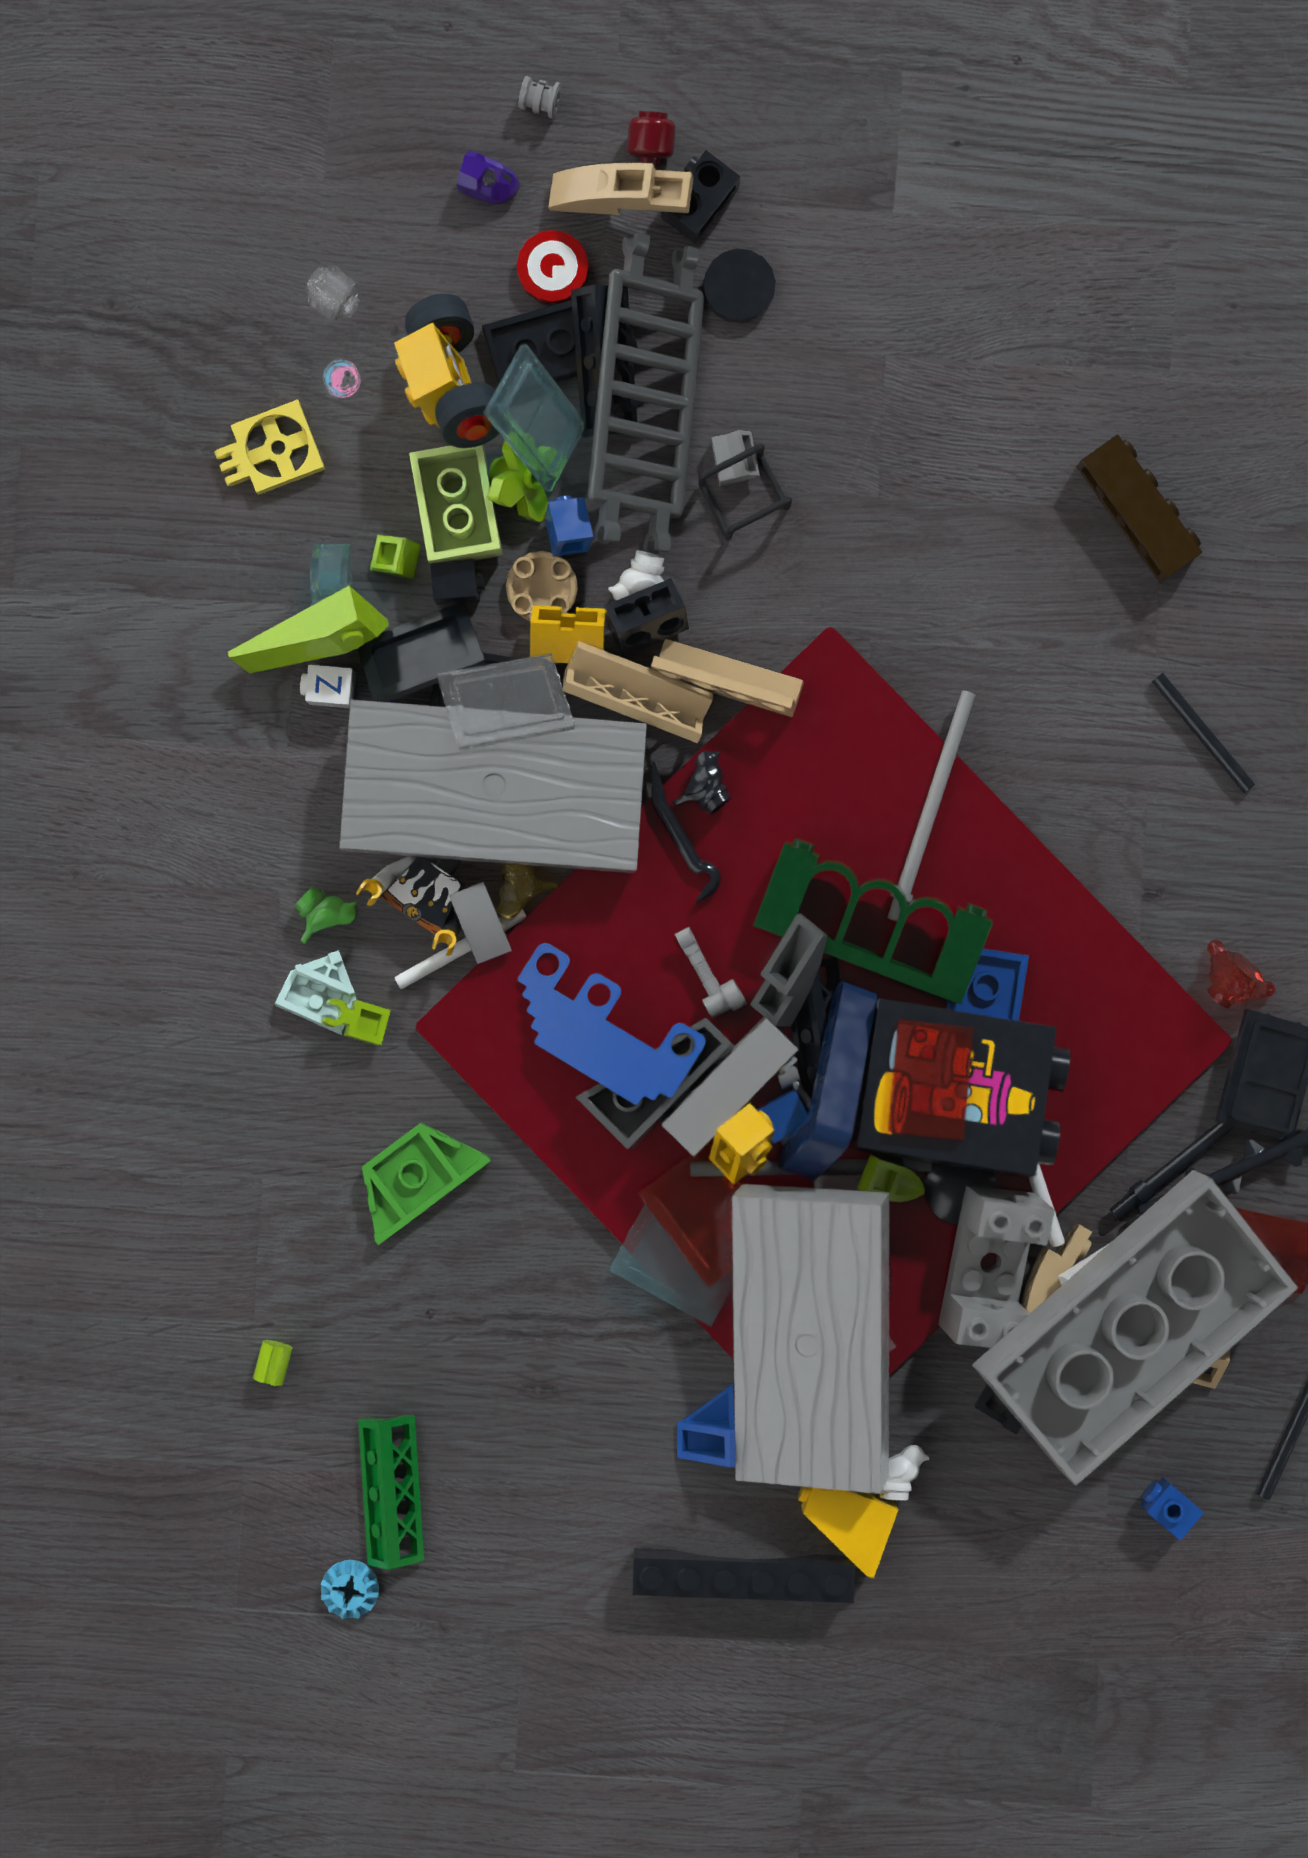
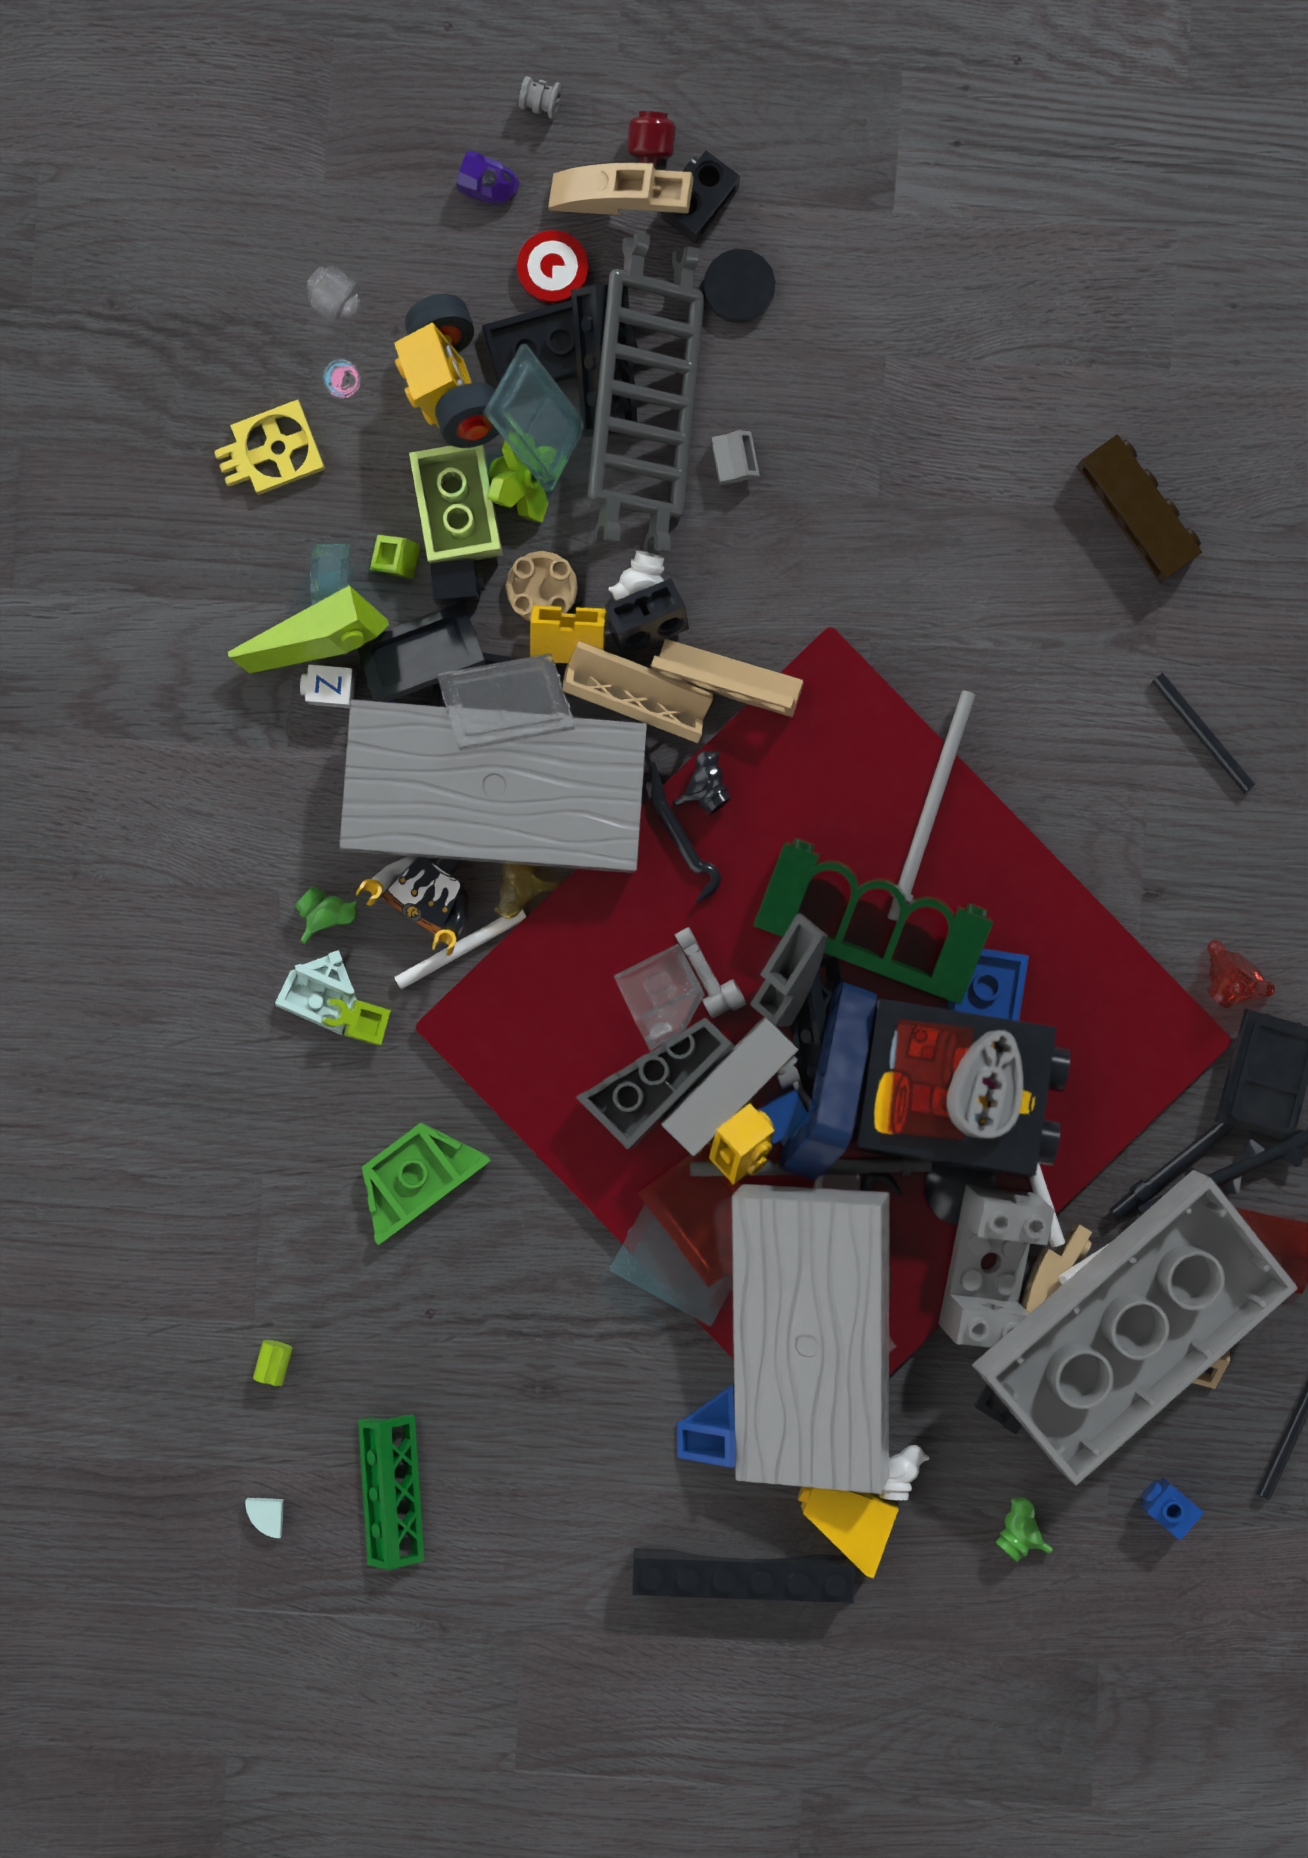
(266, 1515): none -> light aqua tile
(364, 1581): medium azure gear -> none
(480, 923): light grey slope -> none
(568, 526): blue brick -> none
(594, 1046): blue piece -> none
(661, 995): none -> clear slope
(783, 502): black piece -> none
(890, 1178): lime plate -> none
(966, 1087): none -> light grey piece
(1021, 1531): none -> bright green animal

